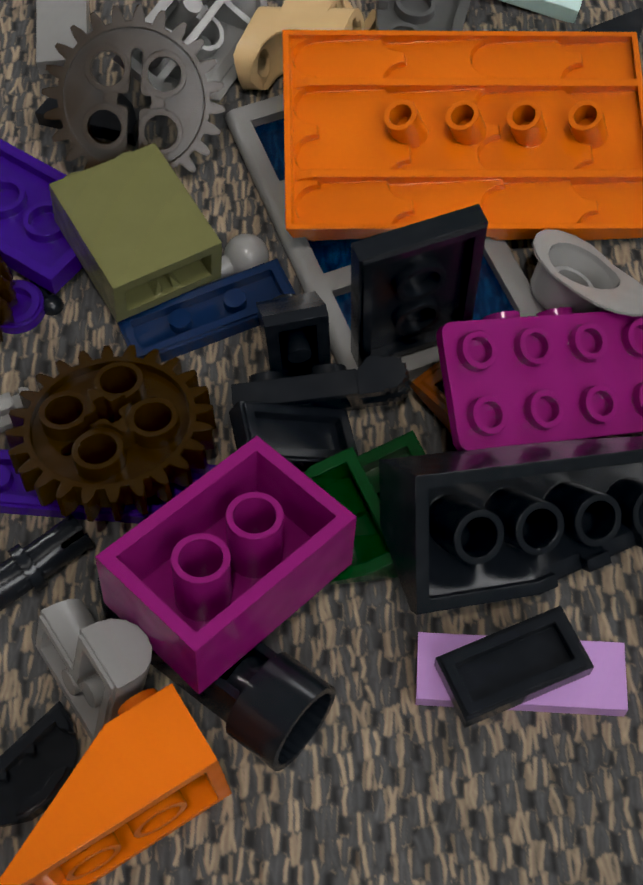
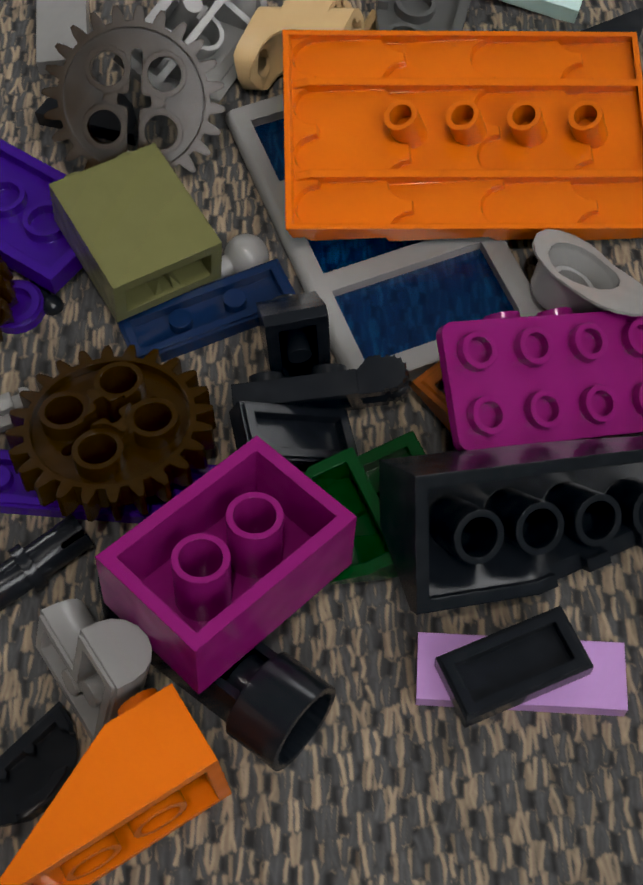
(414, 282): black tile -> none

